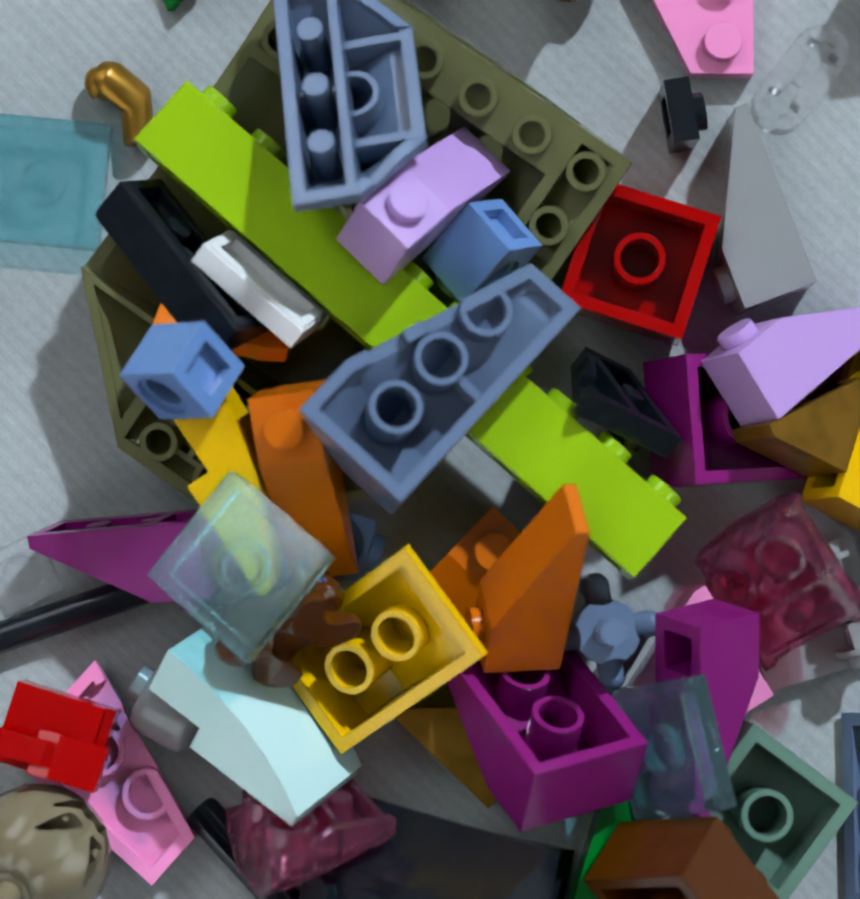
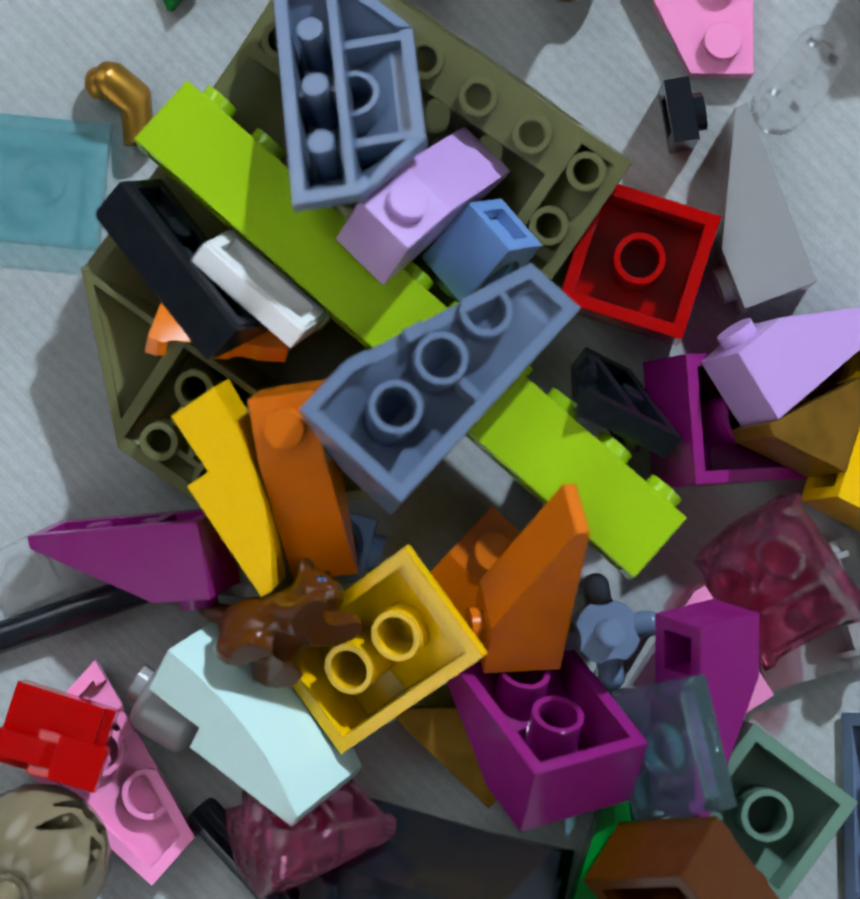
(182, 370): medium blue brick -> none
(240, 566): clear light blue tile -> none

